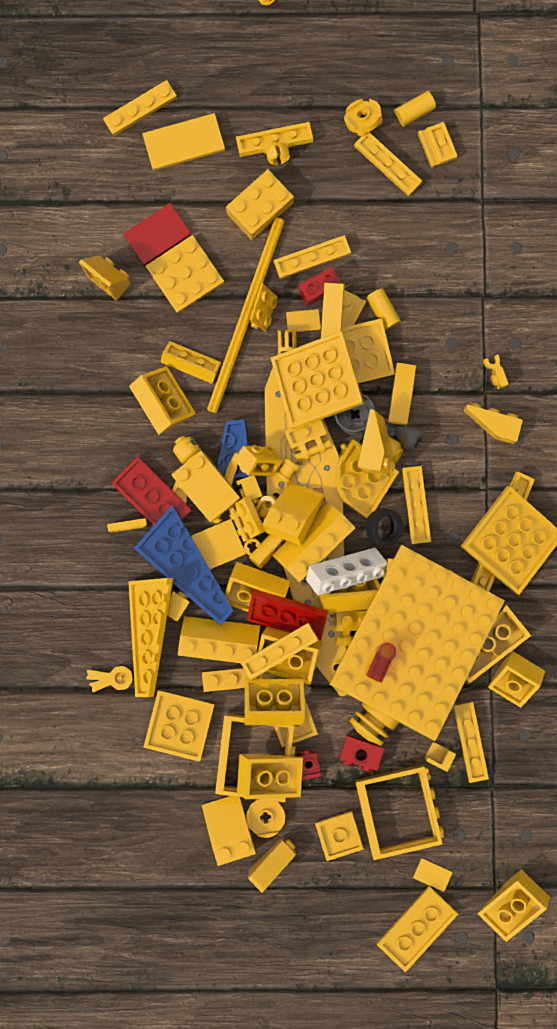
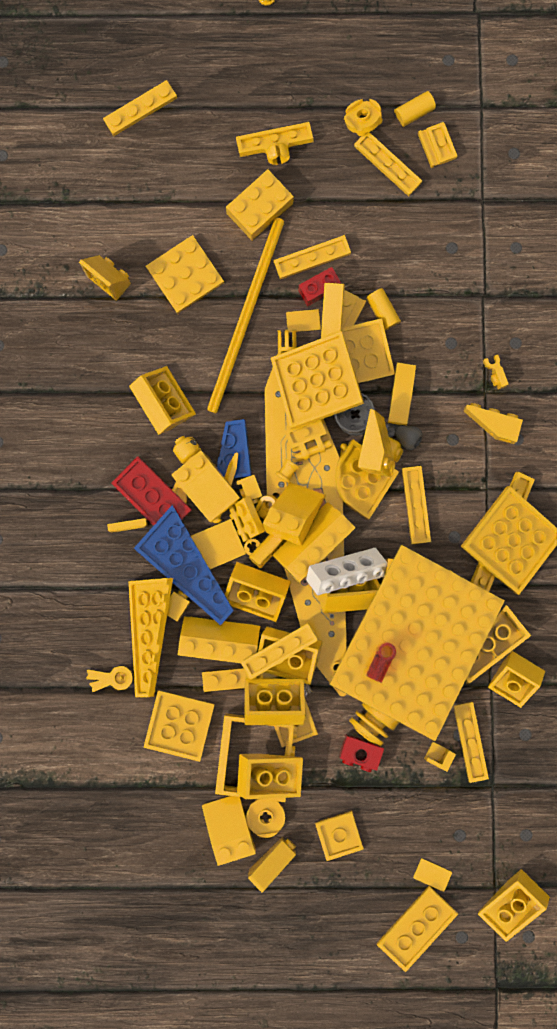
(157, 234): red tile -> none
(183, 142): yellow tile -> none
(190, 362): yellow slope -> none
(258, 460): yellow brick -> none
(263, 308): yellow hinge -> none
(285, 613): red tile -> none
(314, 771): red brick -> none
(347, 622): yellow plate -> none
(396, 527): black tyre -> none
(433, 813): yellow window -> none

